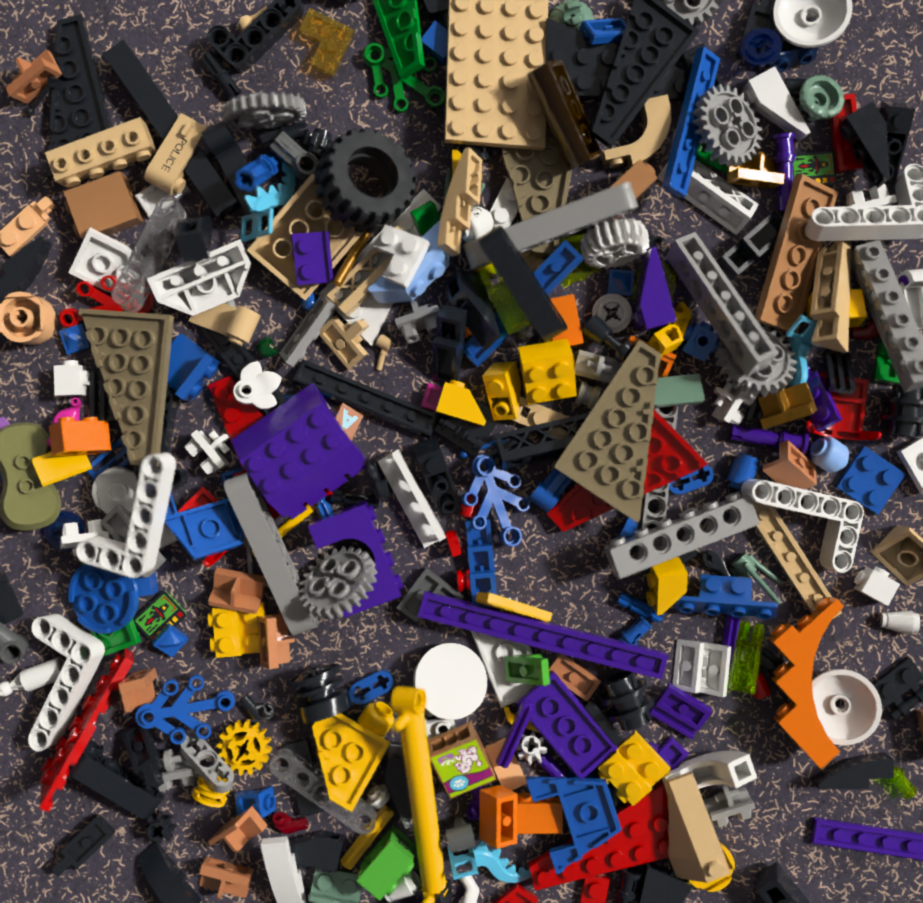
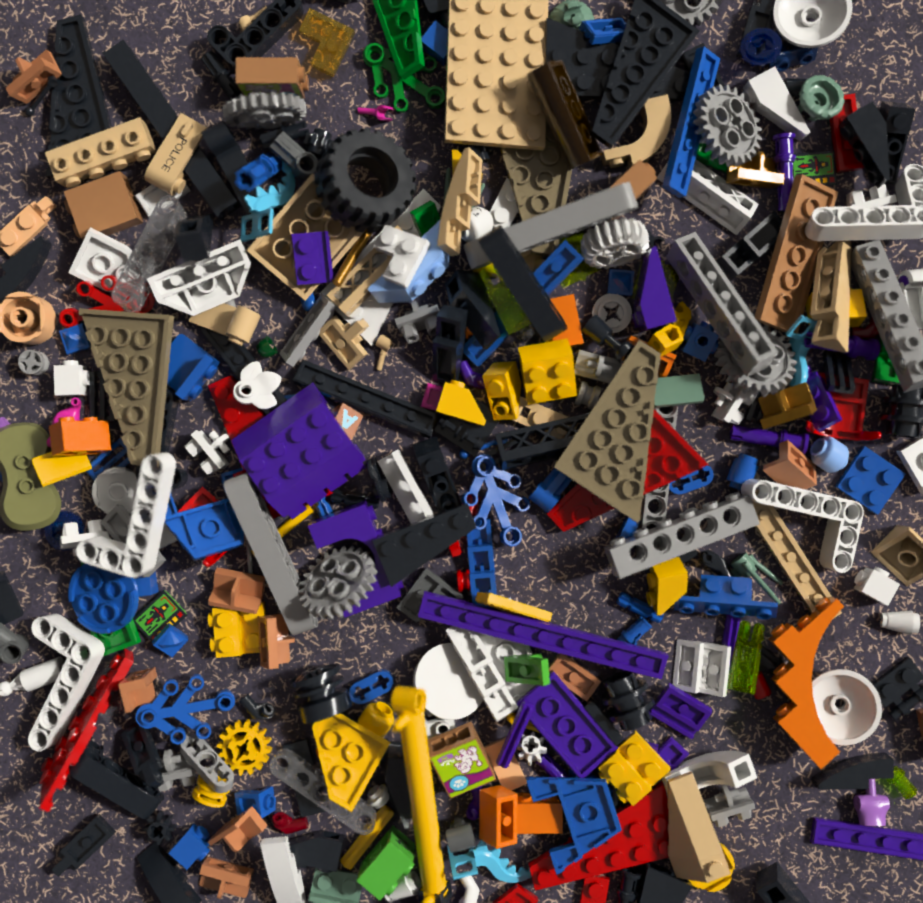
(27, 361): none -> light grey wheel
(191, 846): none -> blue brick
(271, 75): none -> medium nougat brick
(379, 112): none -> dark pink hand
(419, 542): none -> black wing
(471, 378): none -> dark purple arm
(482, 672): none -> white slope
(856, 347): none -> dark purple pin
(871, 806): none -> medium lavender piece

